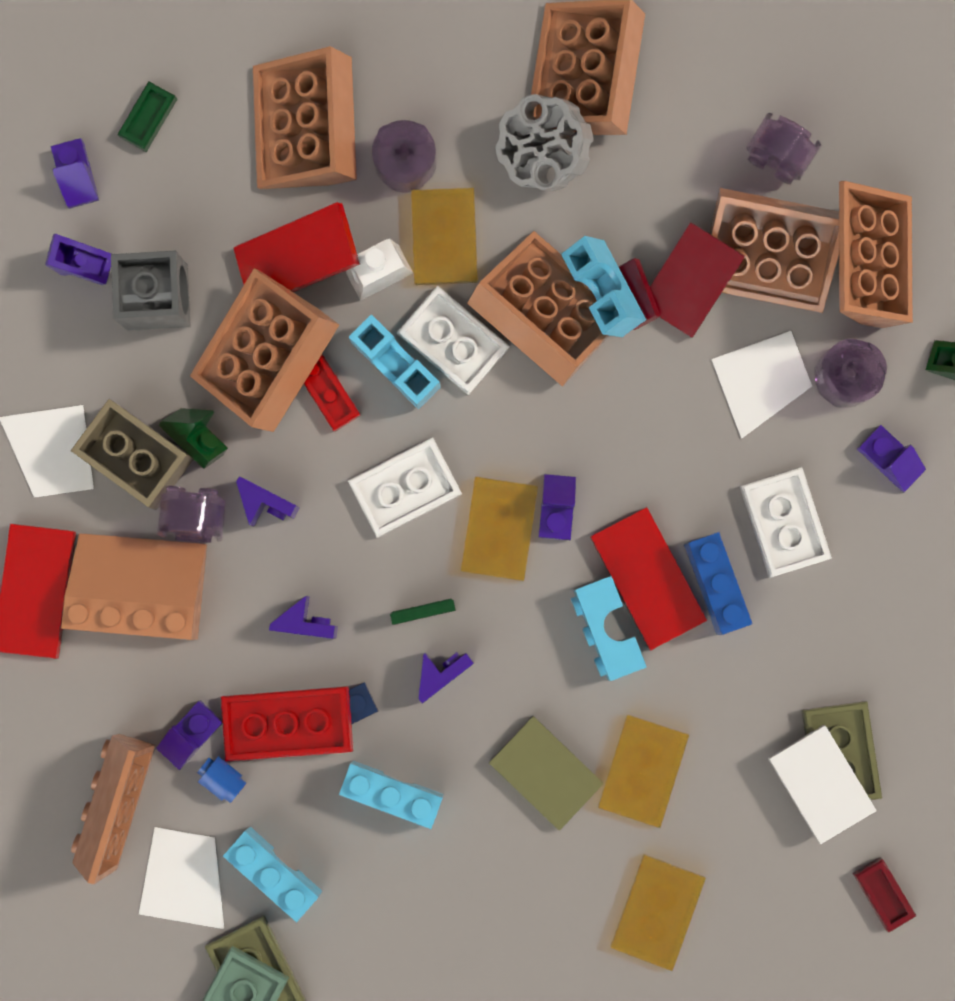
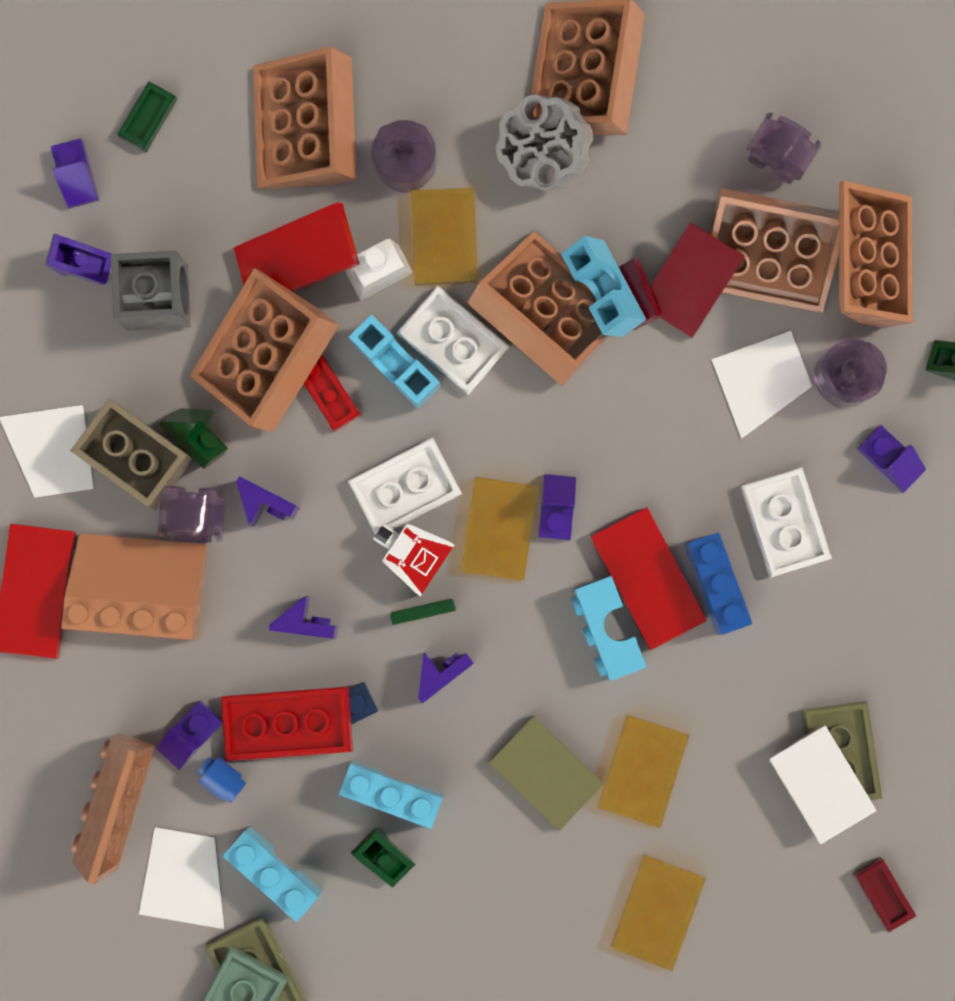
(383, 857): none -> dark green slope
(413, 554): none -> torso

